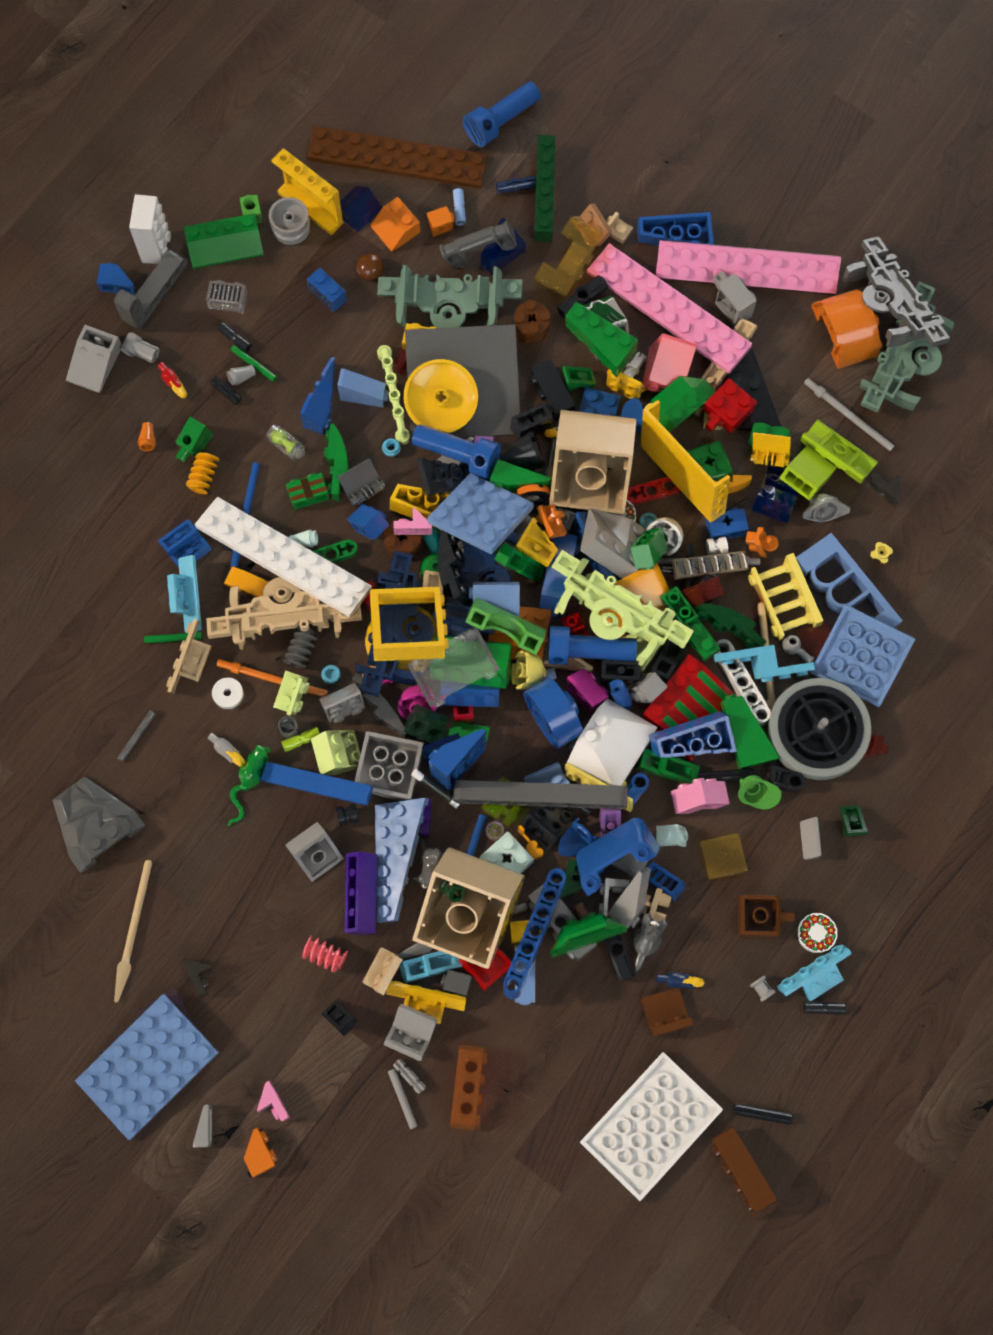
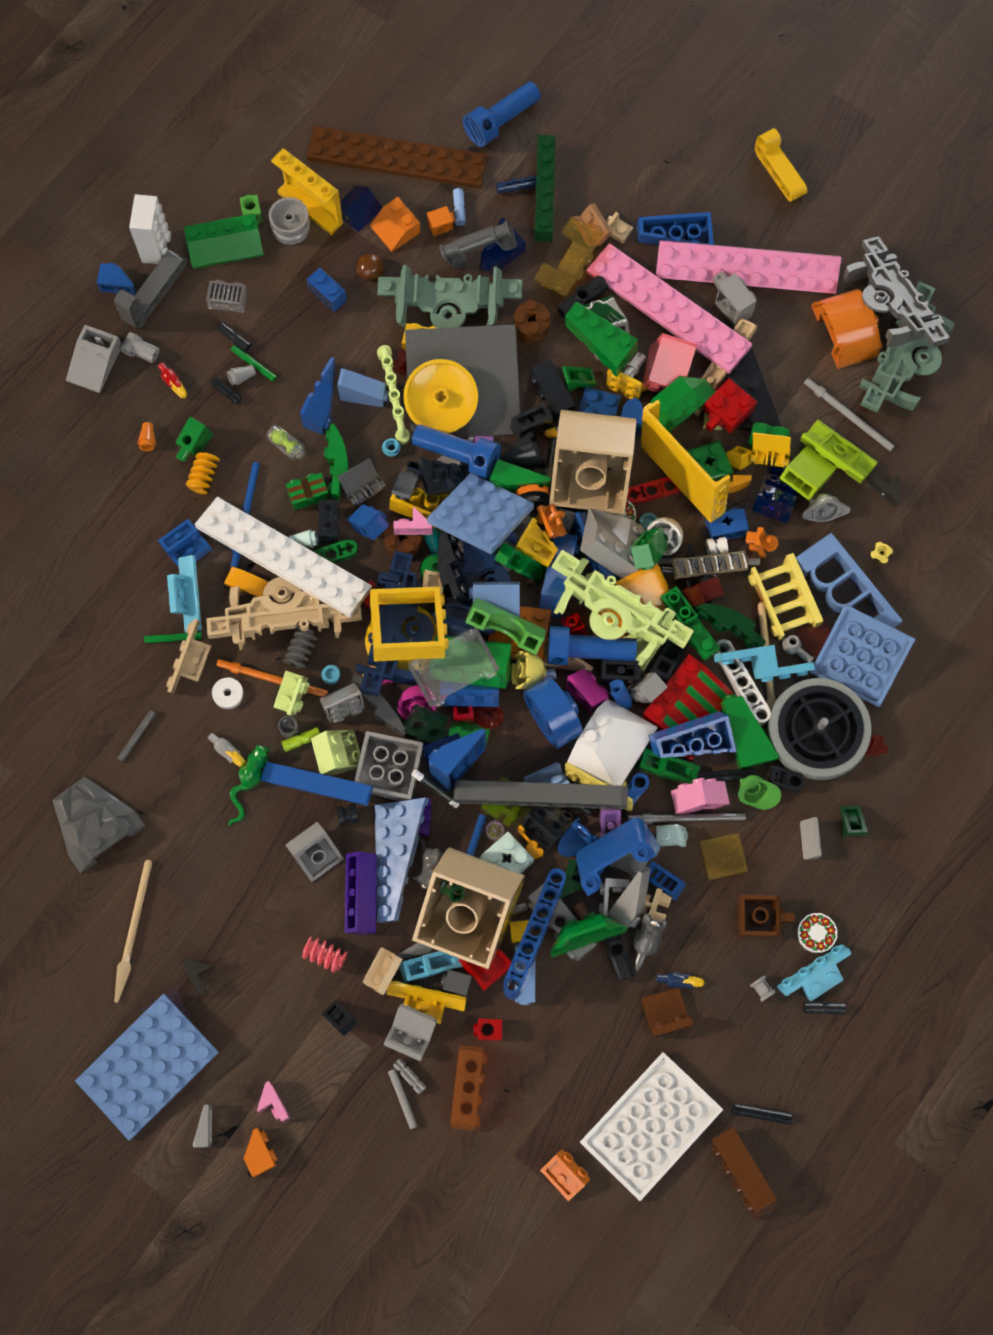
(328, 521): none -> black brick
(407, 481): none -> black slope
(486, 721): none -> clear red gear
(495, 1036): none -> red brick
(565, 1174): none -> orange bracket
(648, 818): none -> flat silver bar
(739, 457): none -> yellow slope
(778, 165): none -> yellow beam

